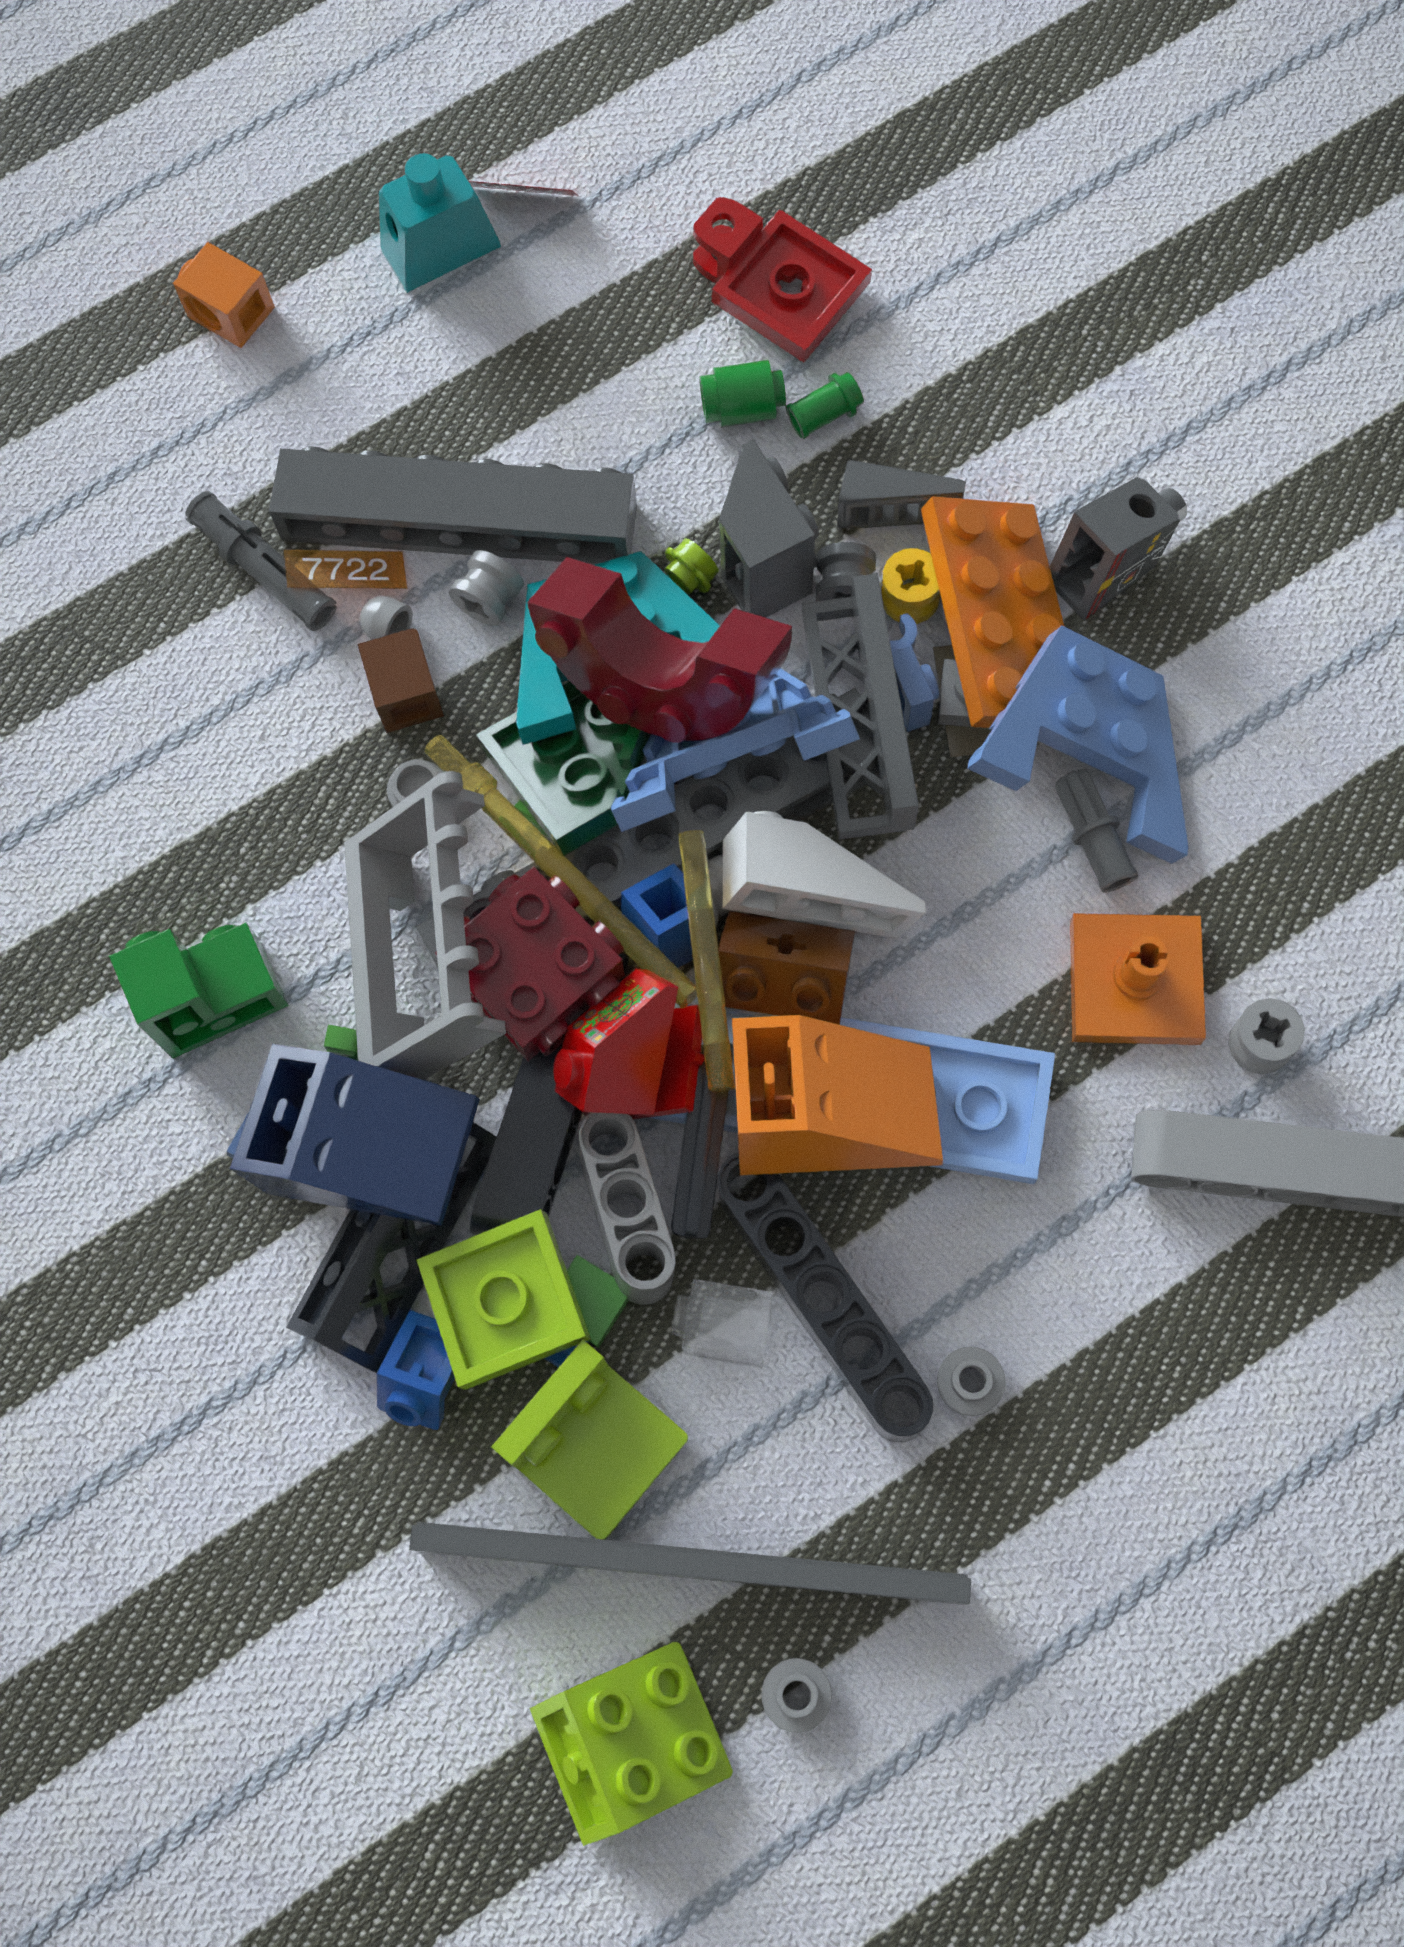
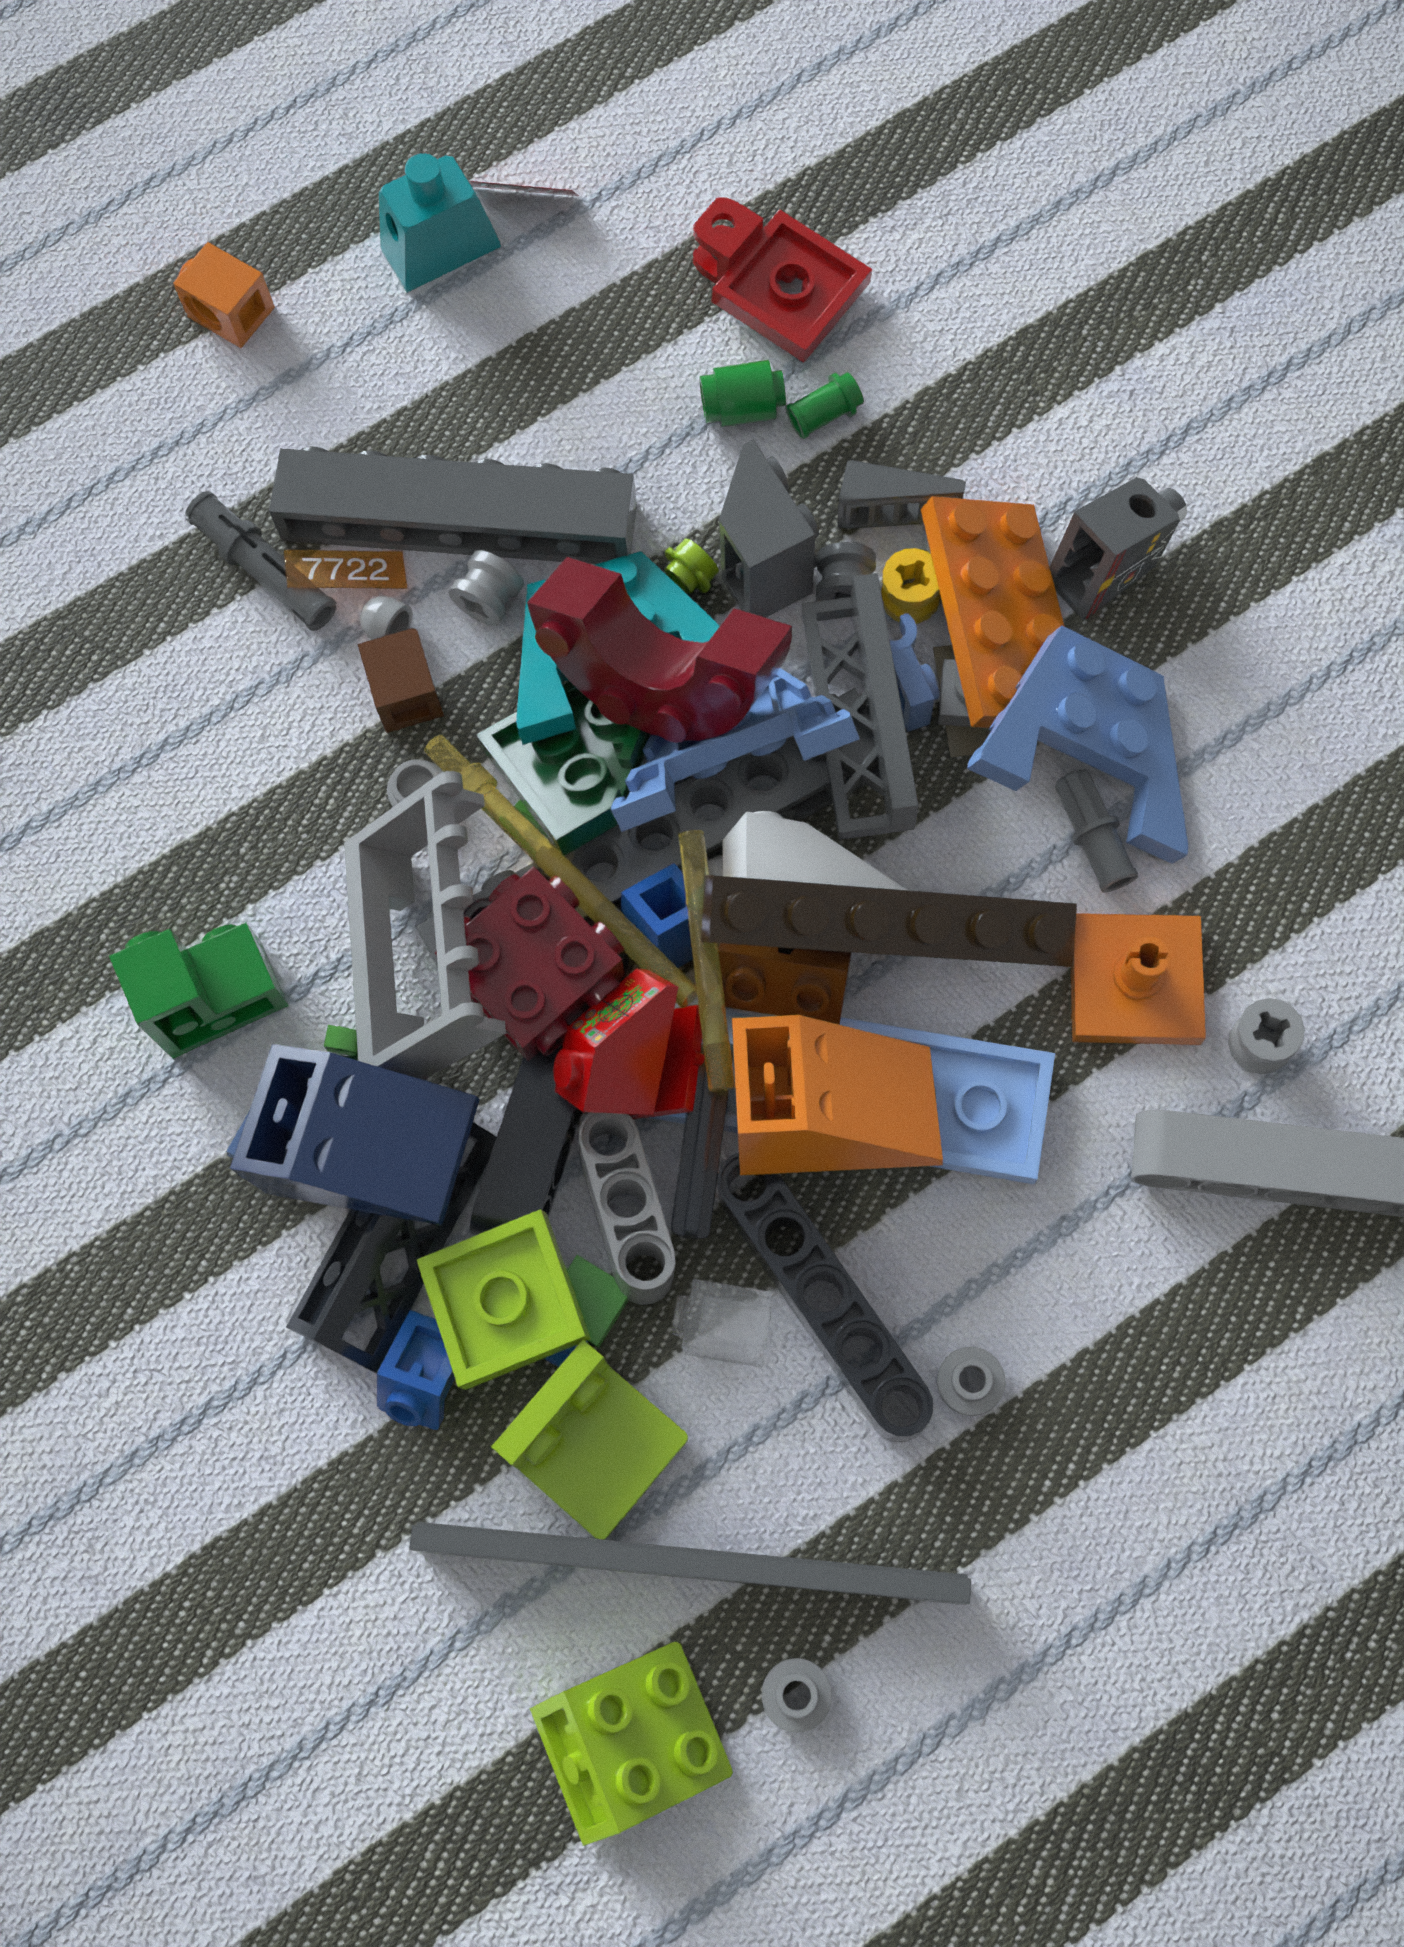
(887, 921): none -> dark brown plate

